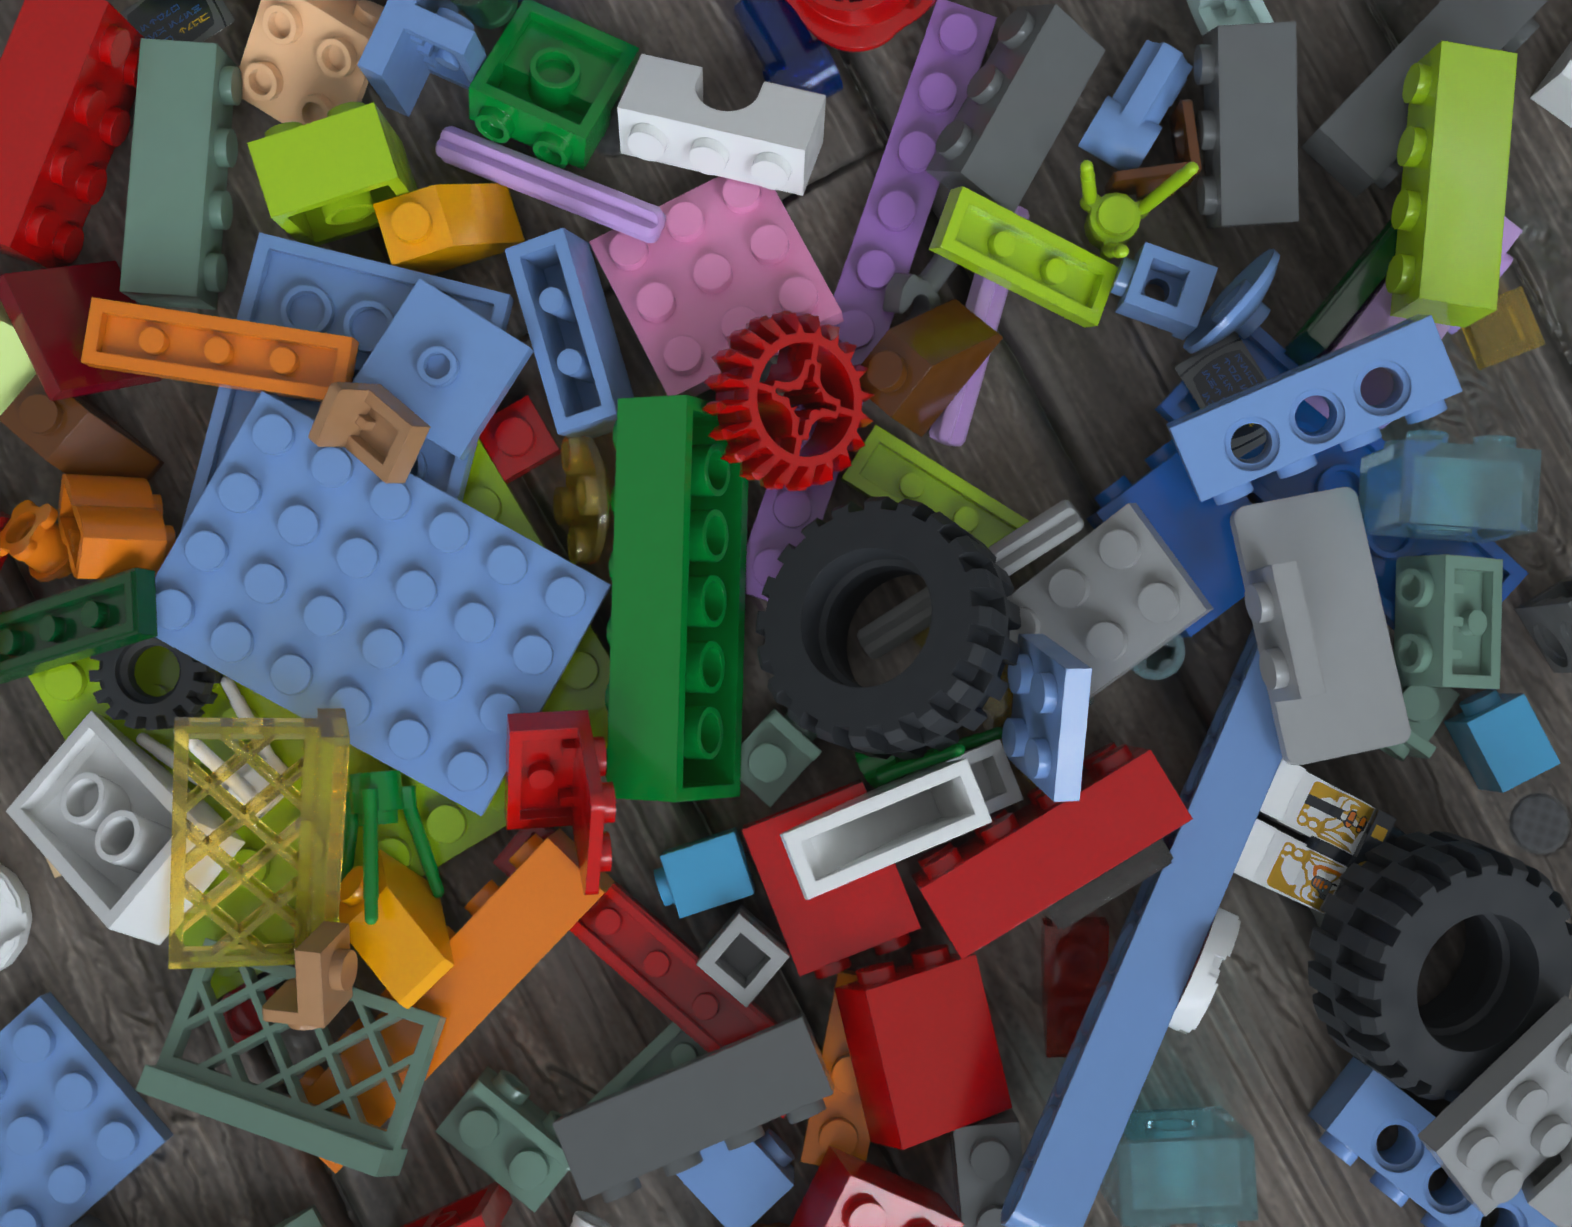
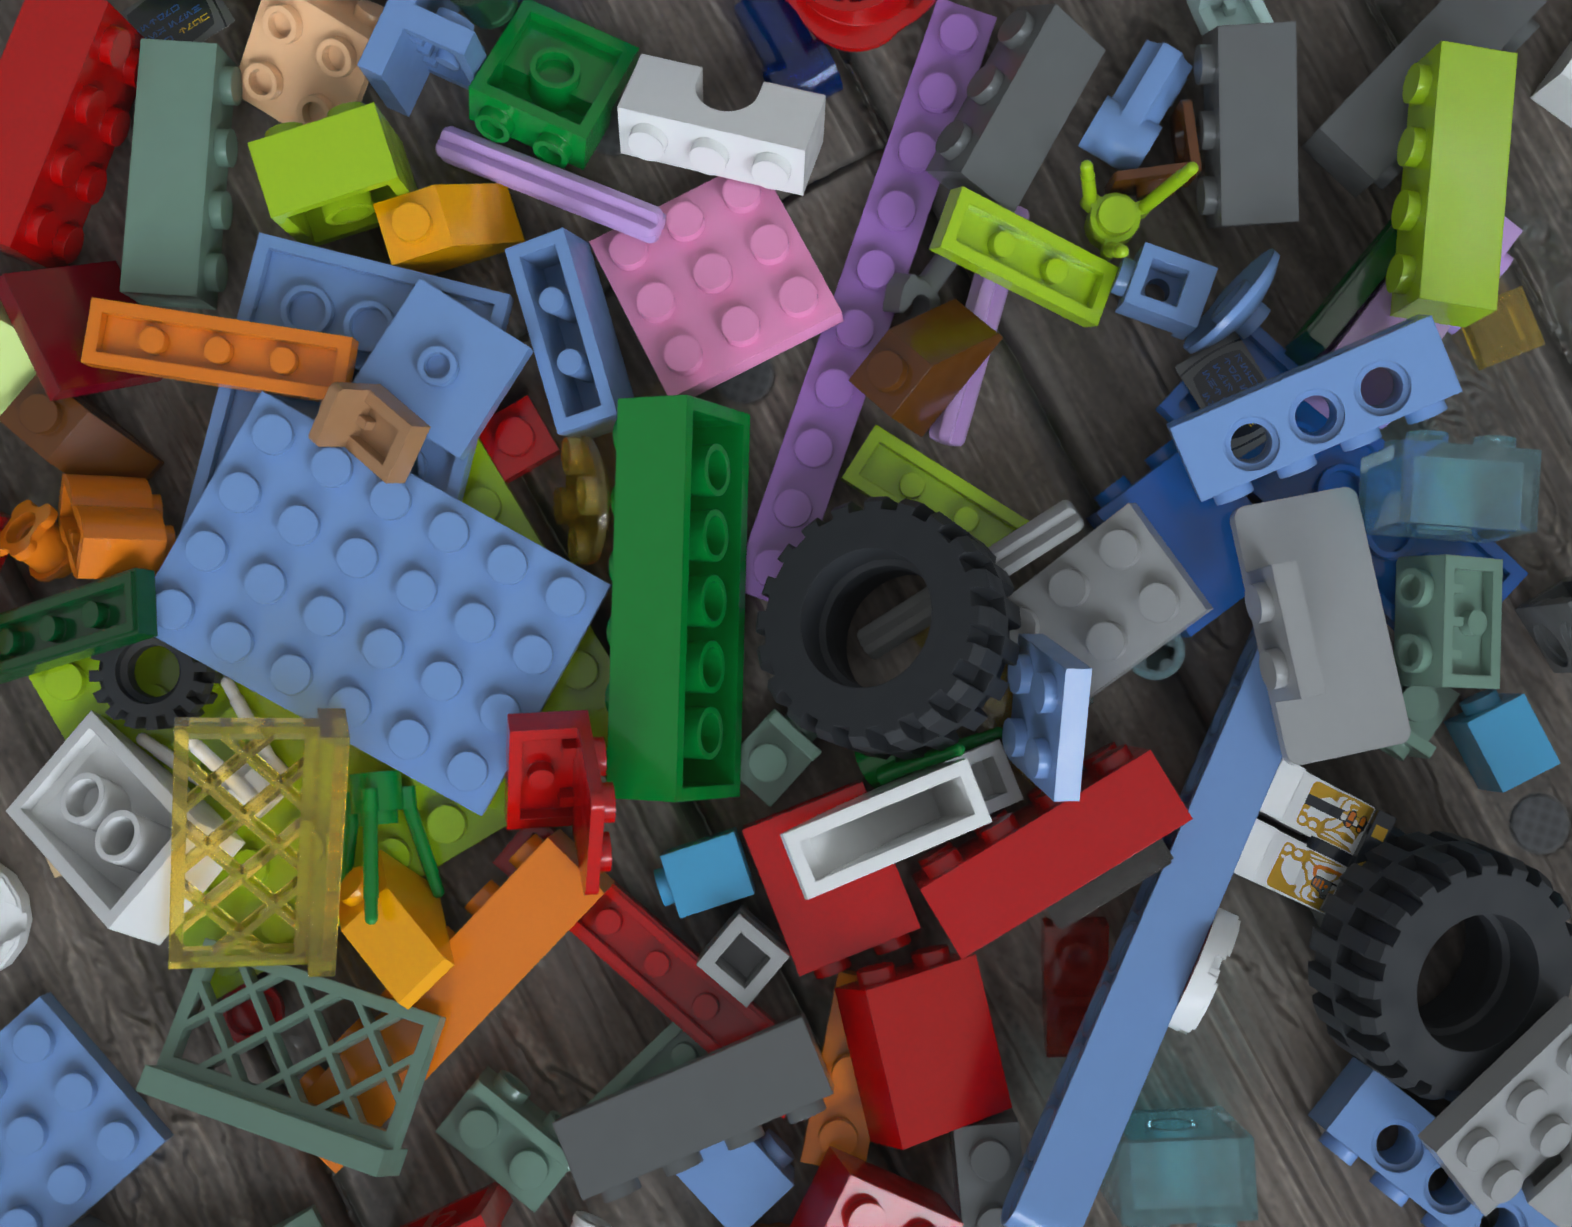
(322, 980): medium nougat bracket -> none
(763, 426): red gear -> none

